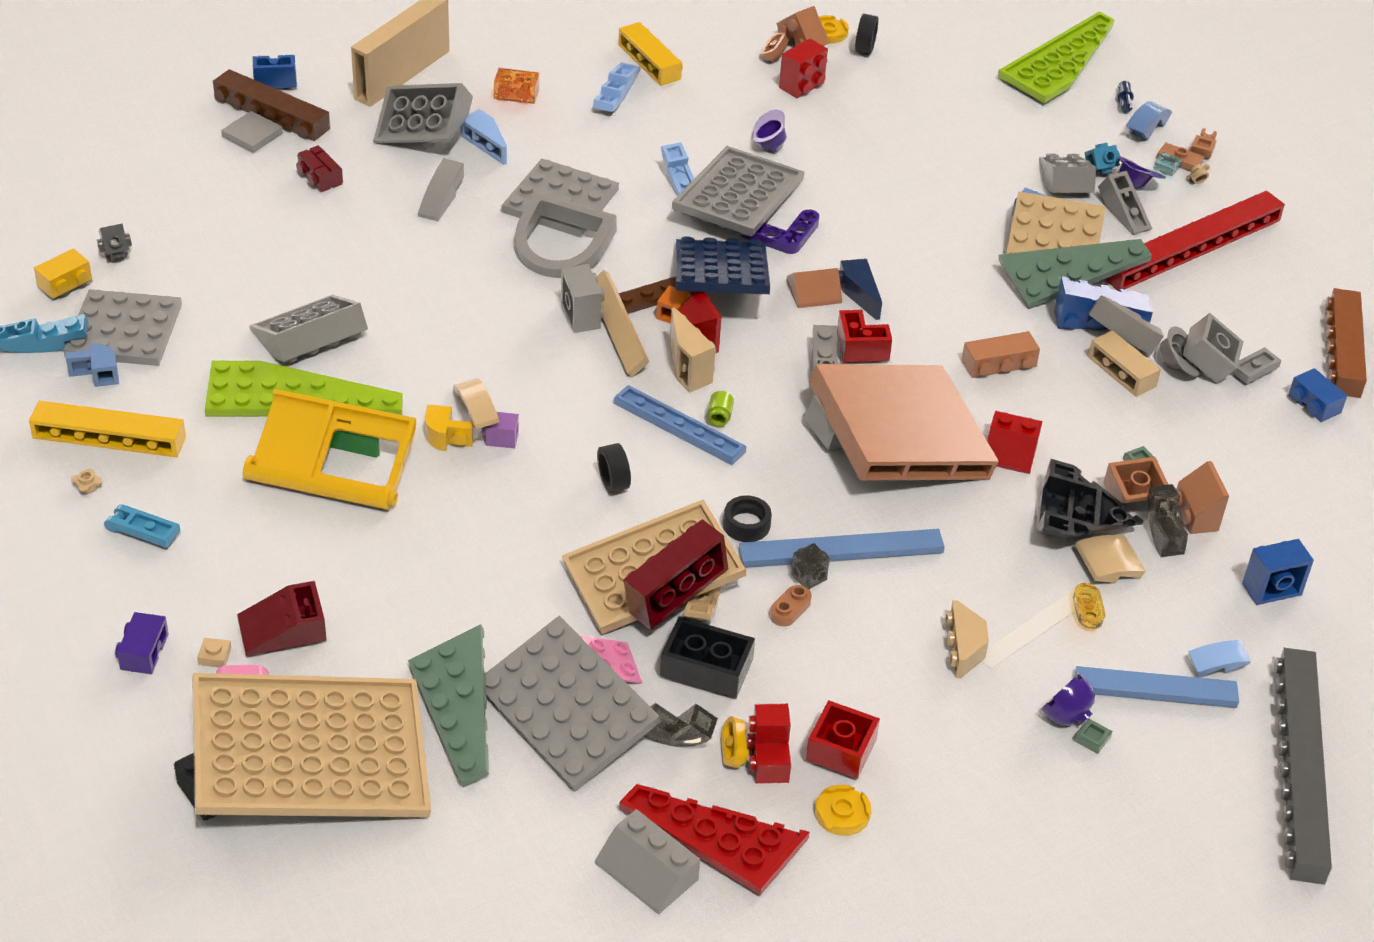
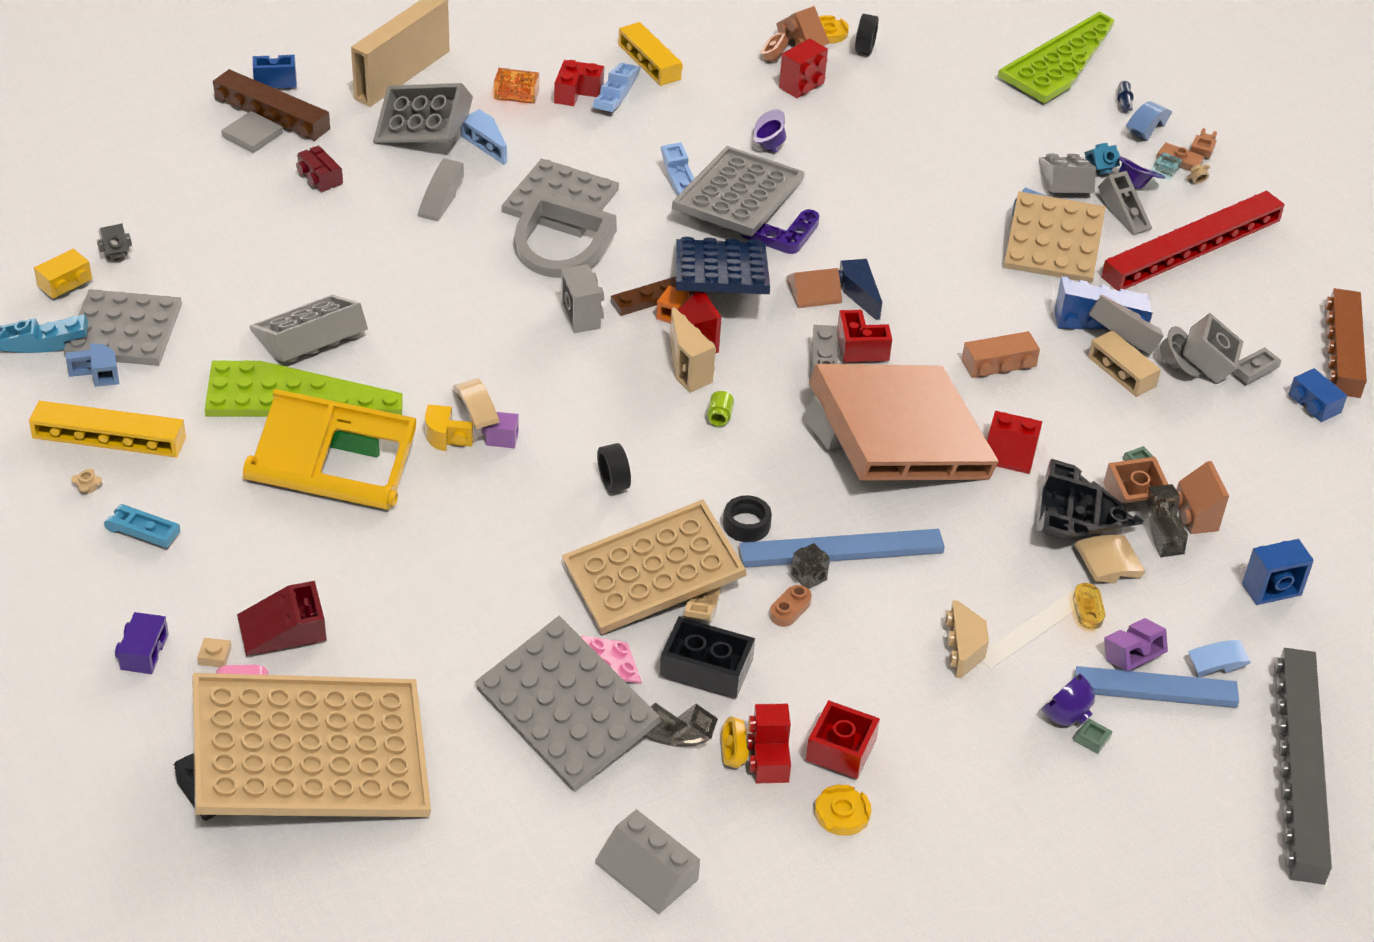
(455, 694): sand green wing -> none
(577, 79): none -> red brick
(621, 327): tan tile -> none
(676, 574): dark red brick -> none
(680, 425): medium blue tile -> none
(721, 837): red wing -> none
(1039, 271): sand green wing -> none
(1136, 646): none -> medium lavender brick

